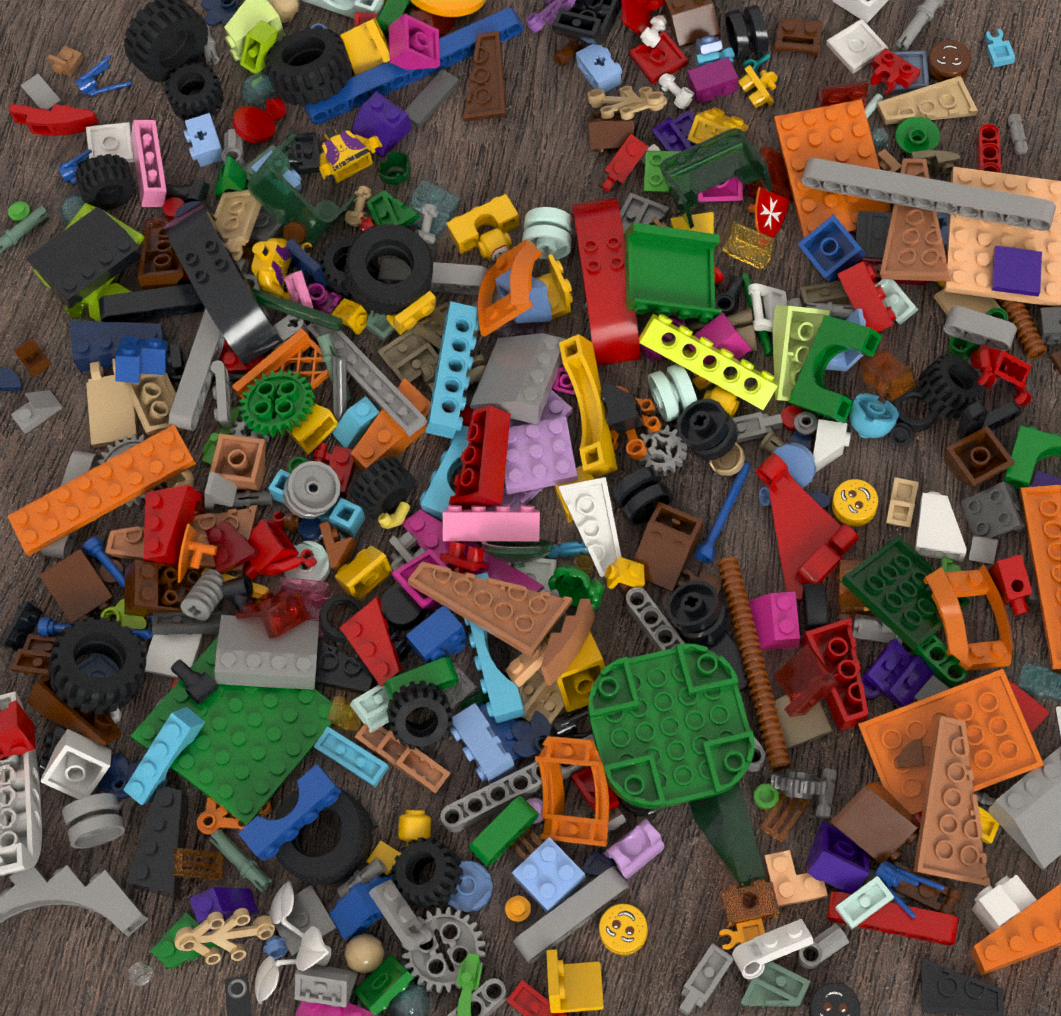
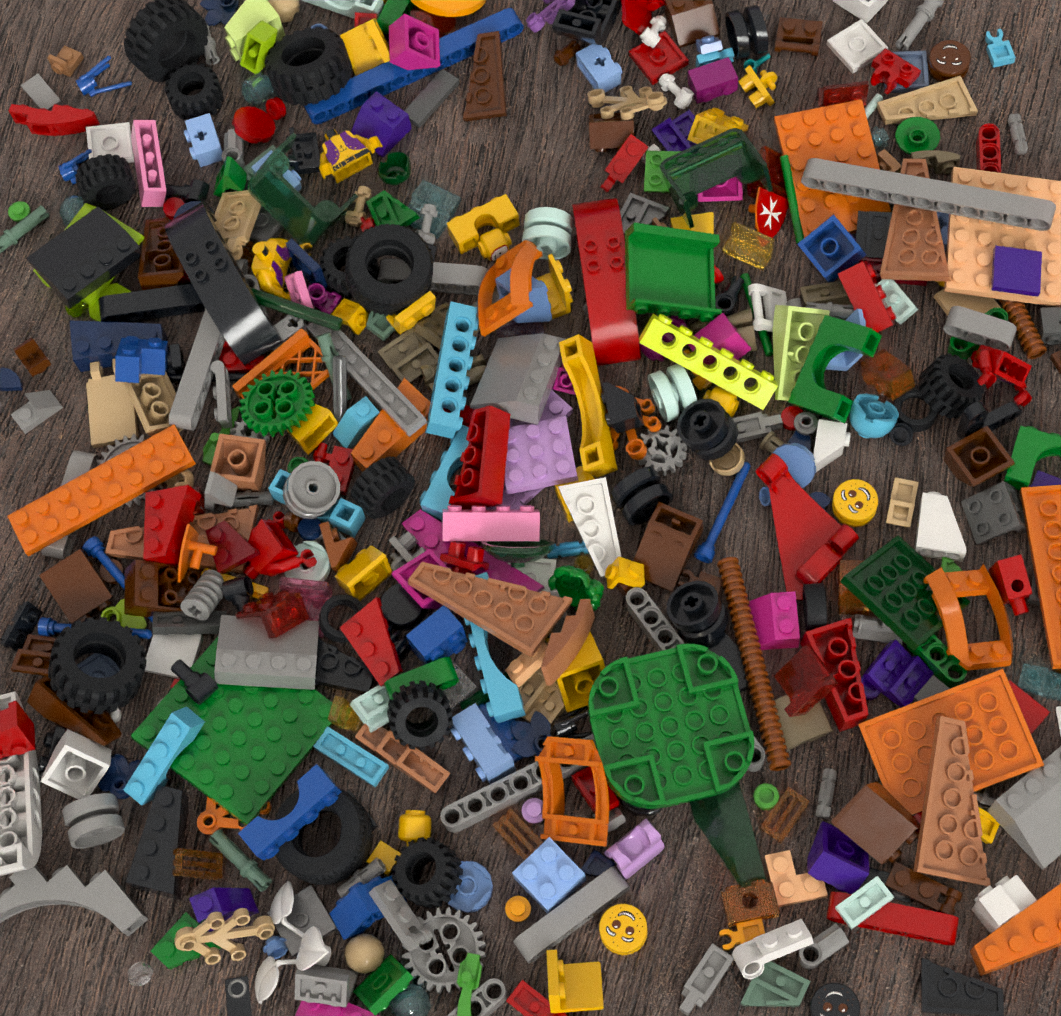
(296, 231): reddish brown tile -> none
(393, 520): light yellow arm -> none
(503, 831): green beam -> none
(791, 196): none -> green bar
(798, 783): flat silver gear -> none
(892, 875): blue plant -> none
(911, 755): reddish brown tile -> none
(983, 549): light grey tile -> none

